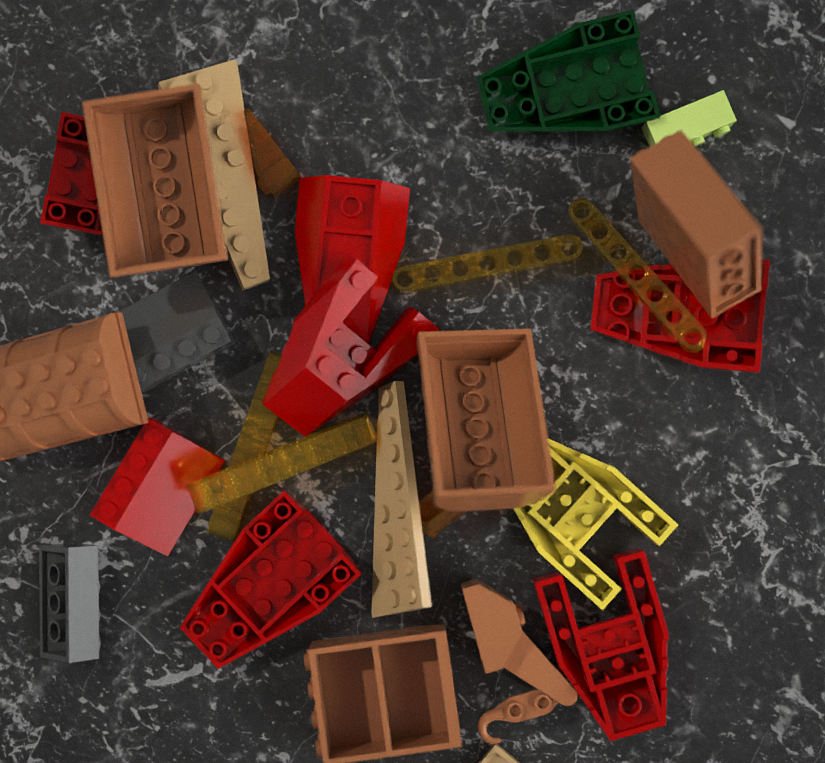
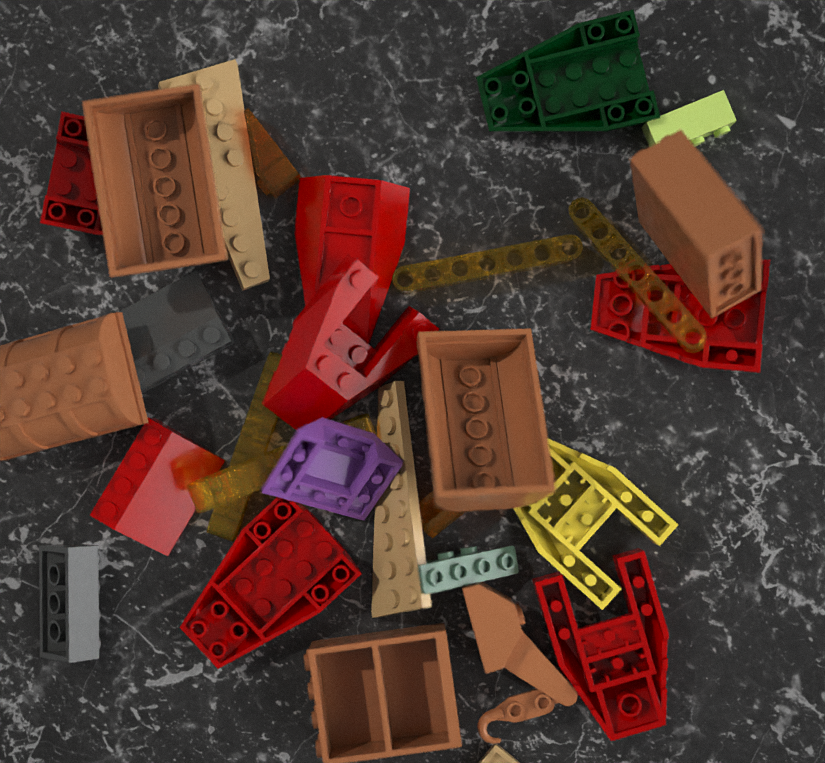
(334, 469): none -> medium lavender slope
(466, 568): none -> sand green bracket

